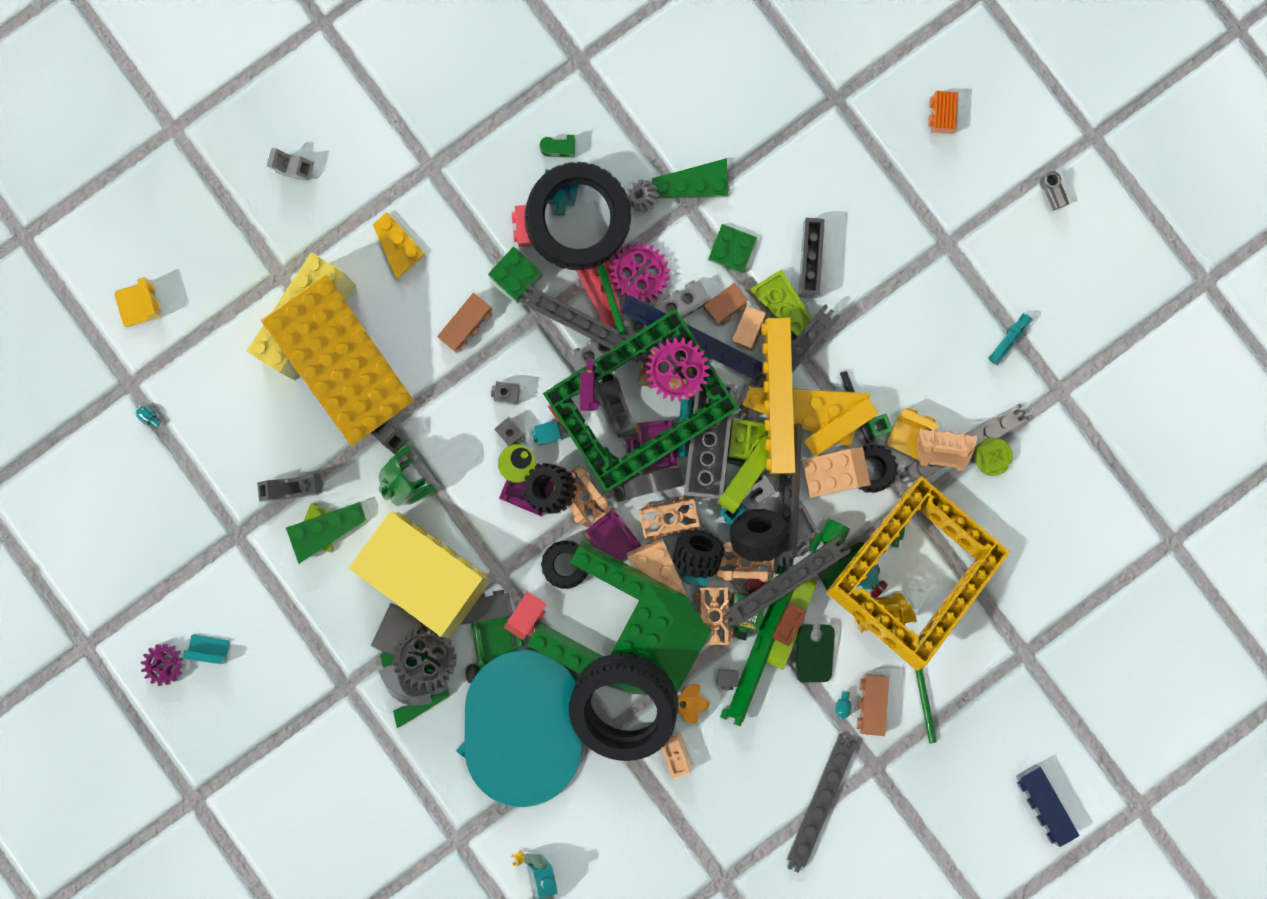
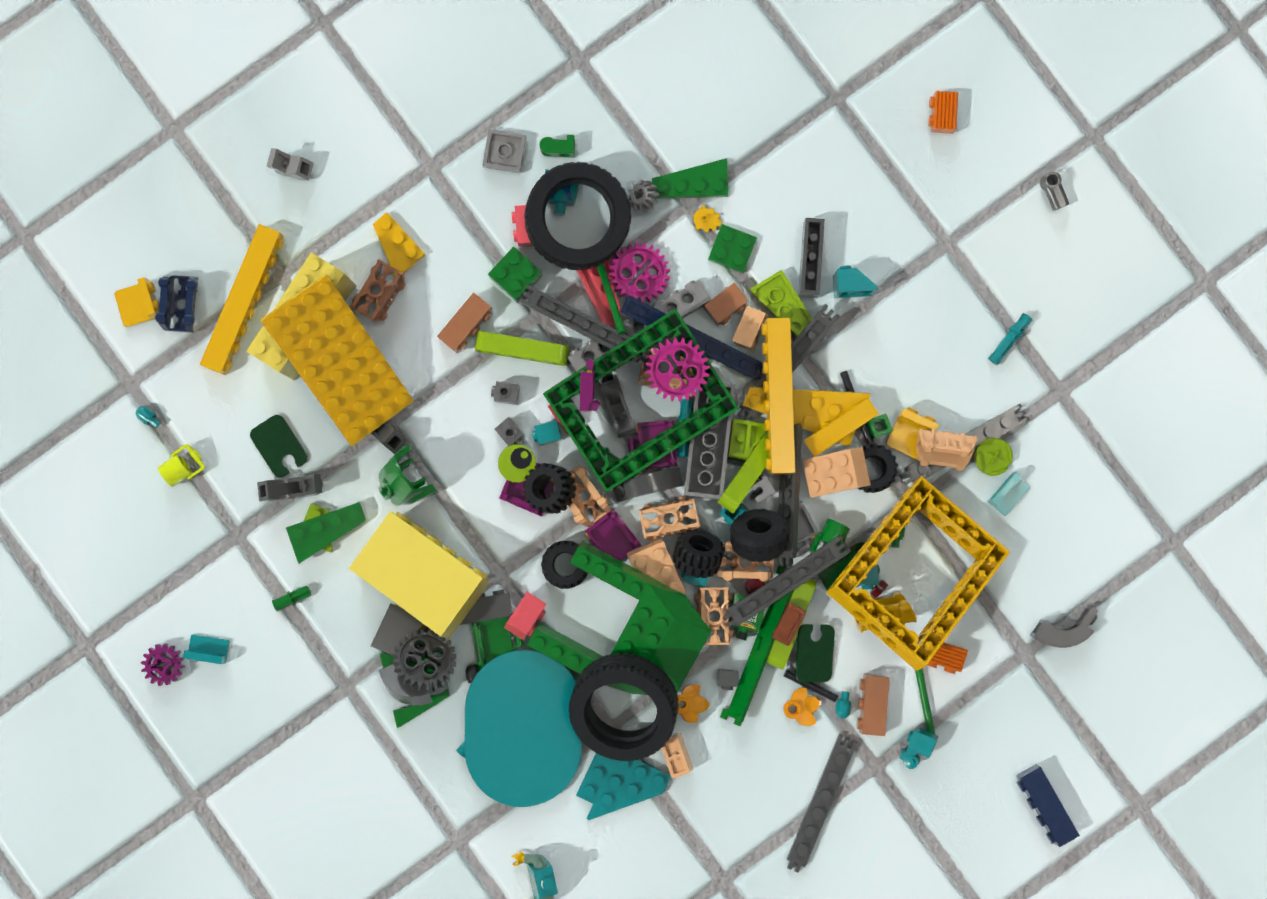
(169, 301): none -> dark blue piece
(177, 469): none -> neon yellow piece
(242, 299): none -> yellow brick
(276, 440): none -> dark green piece
(291, 598): none -> green axle
(384, 298): none -> nougat piece
(504, 151): none -> light grey plate
(522, 348): none -> lime beam
(619, 784): none -> teal wing
(706, 219): none -> yellow piece
(804, 705): none -> light orange plate
(812, 686): none -> black bar
(852, 283): none -> teal slope
(919, 742): none -> teal brick
(949, 657): none -> orange brick
(1009, 494): none -> teal panel
(1069, 637): none -> dark grey arch

